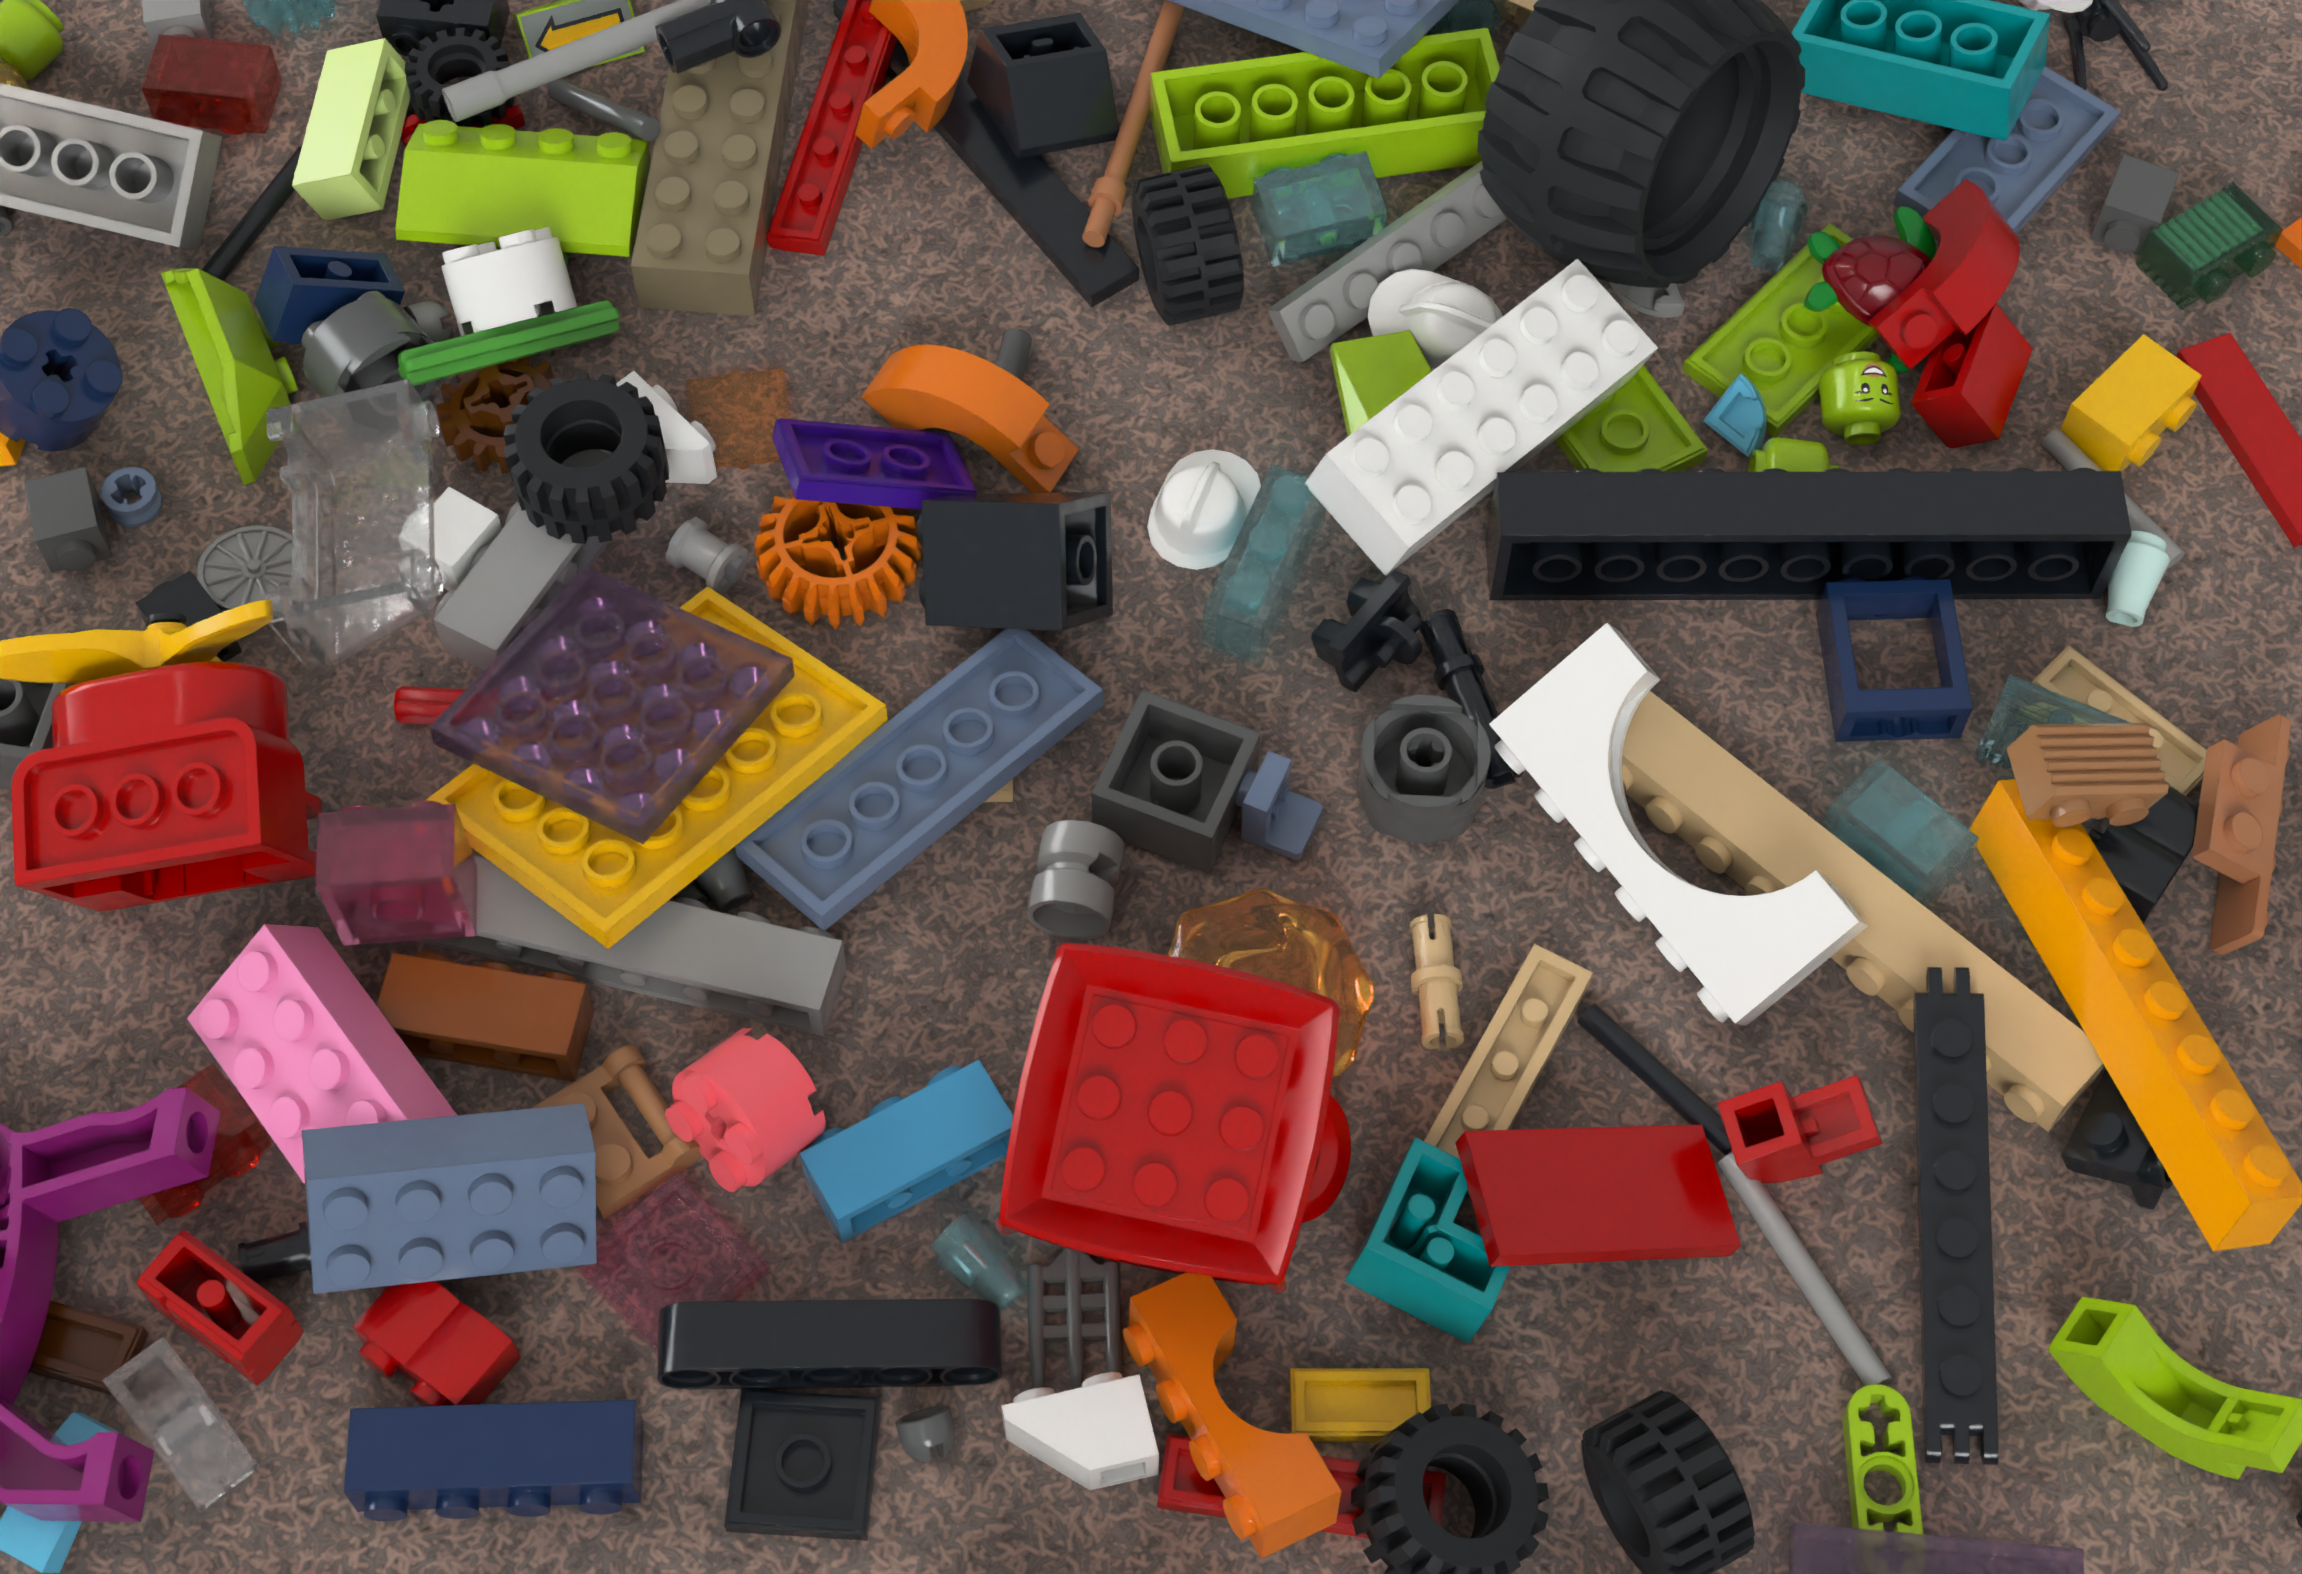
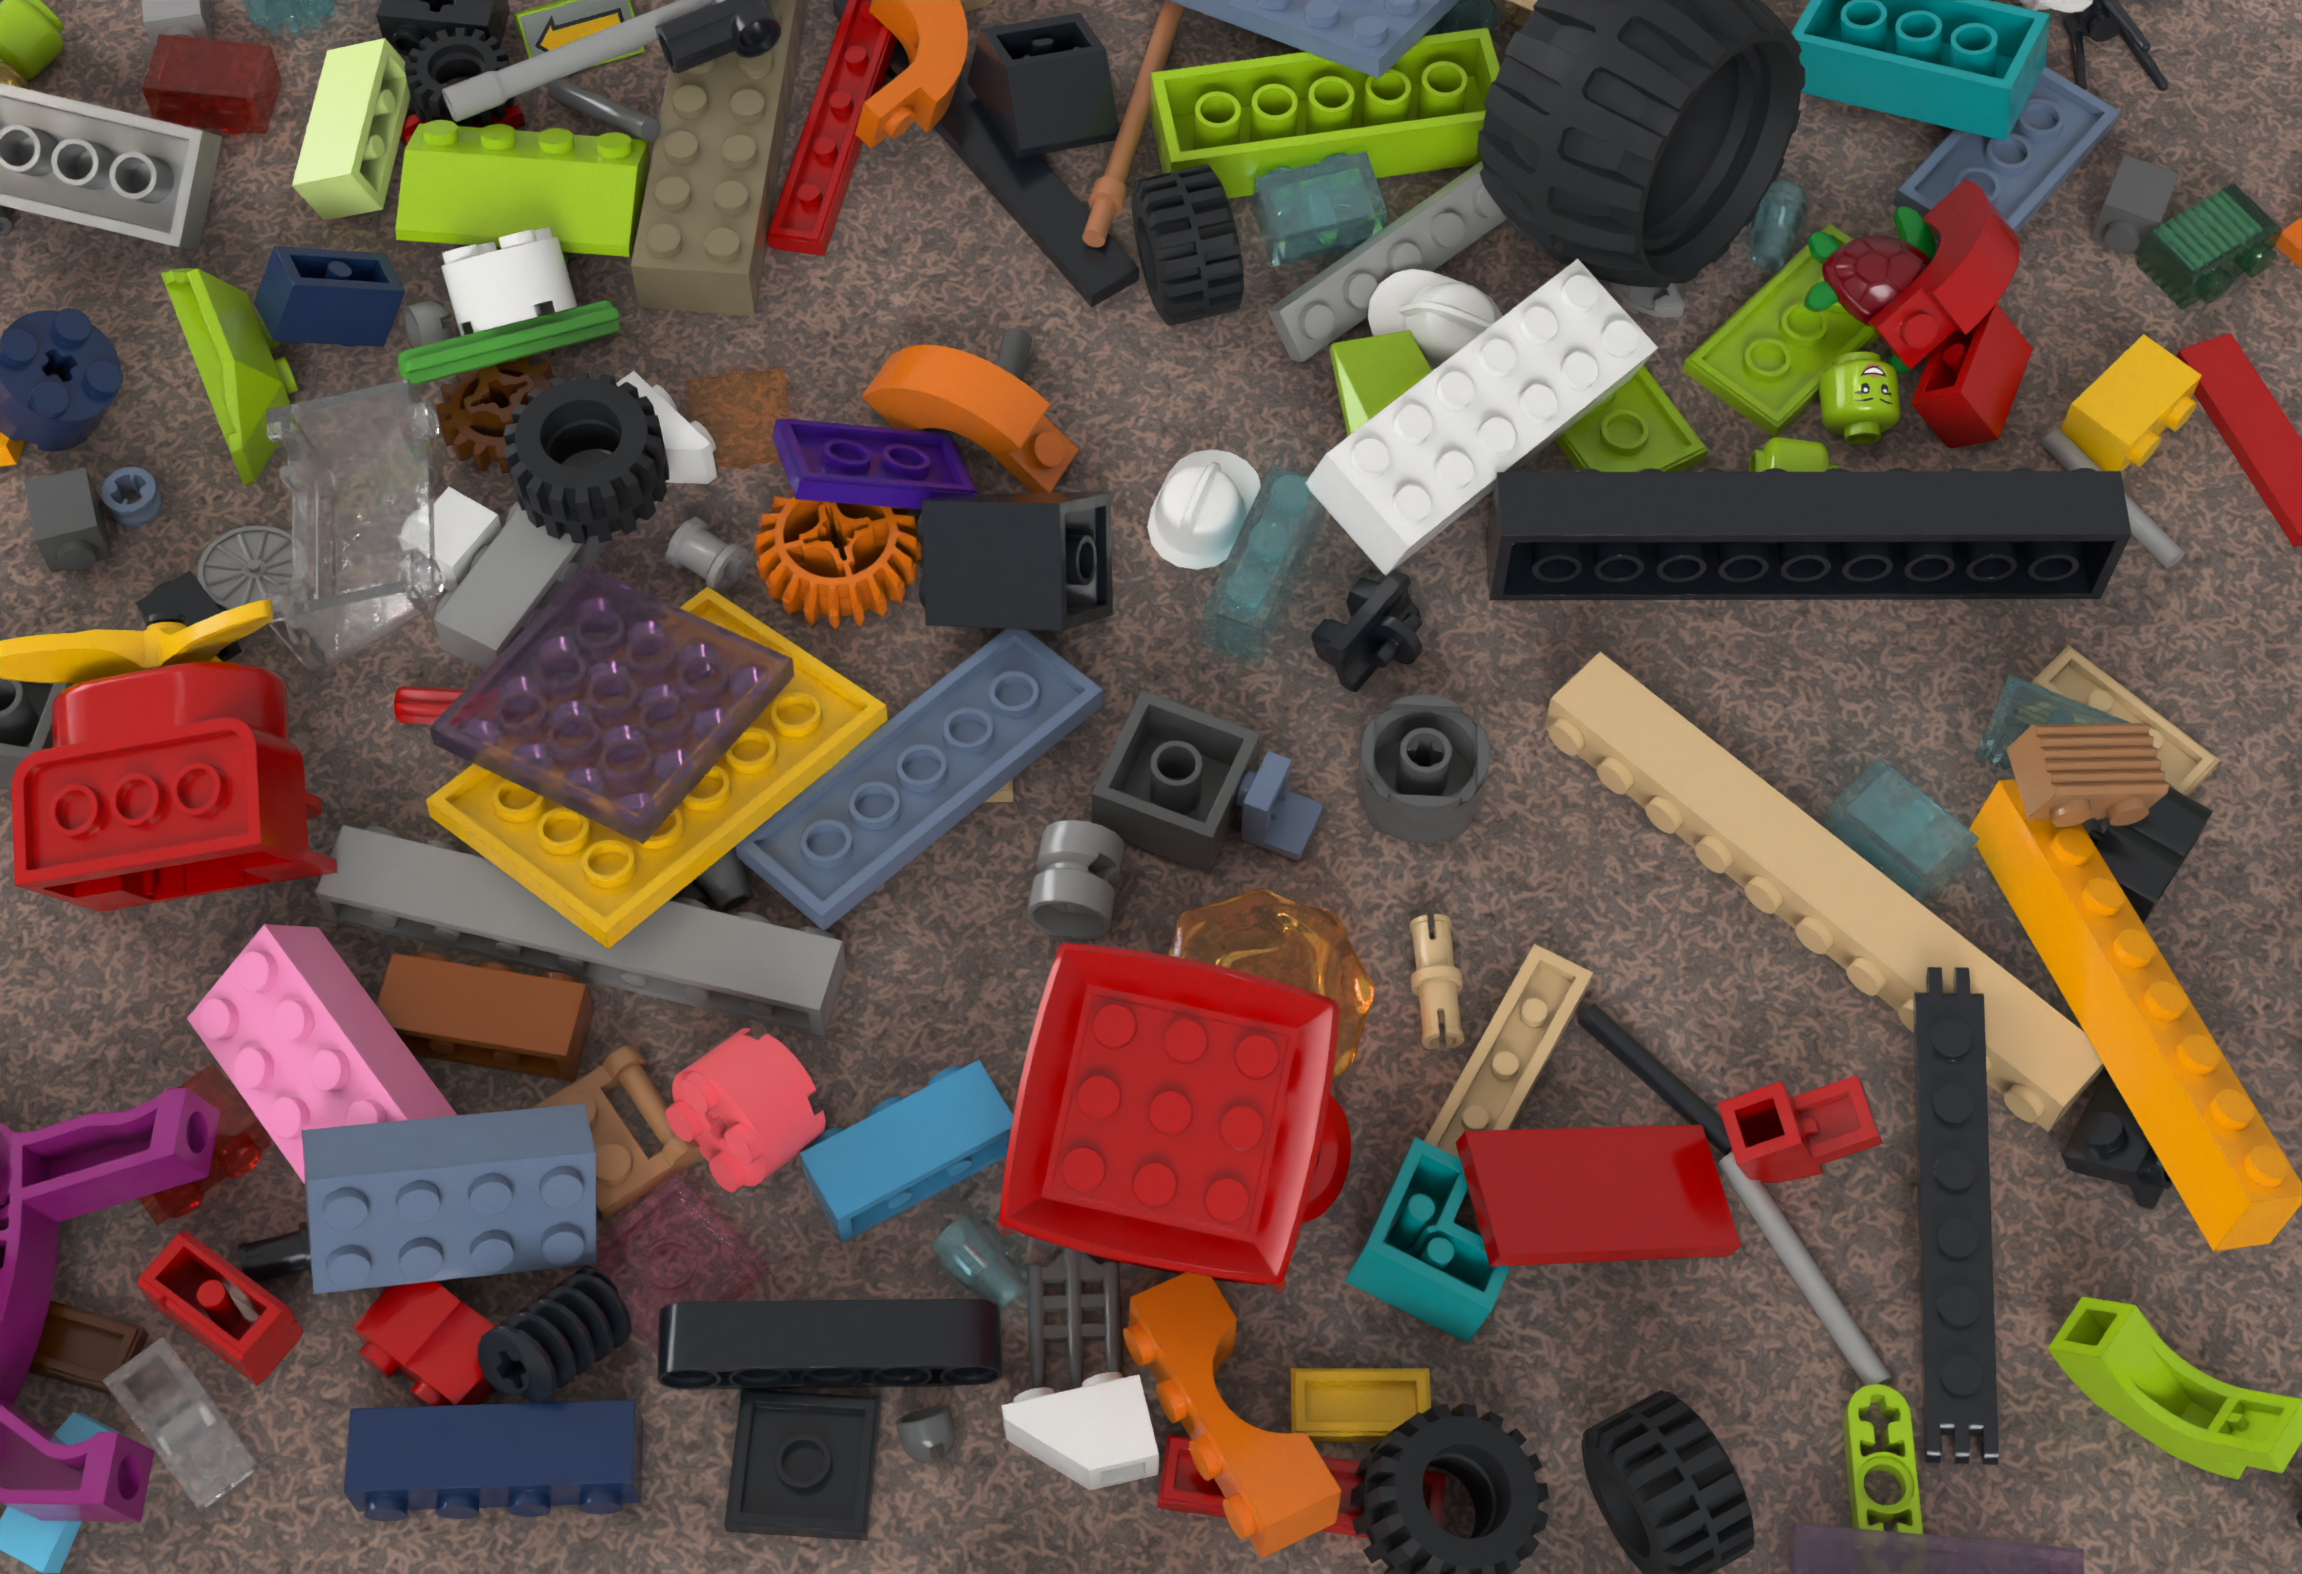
(253, 221): black bar -> none
(361, 347): dark grey brick -> none
(396, 873): clear pink brick -> none
(555, 1336): none -> black piece
(1461, 677): black pin -> none
(1572, 743): white arch -> none
(1740, 416): medium azure tile -> none
(1893, 712): dark blue window -> none
(2136, 578): light aqua cone -> none
(2240, 827): nougat bracket -> none

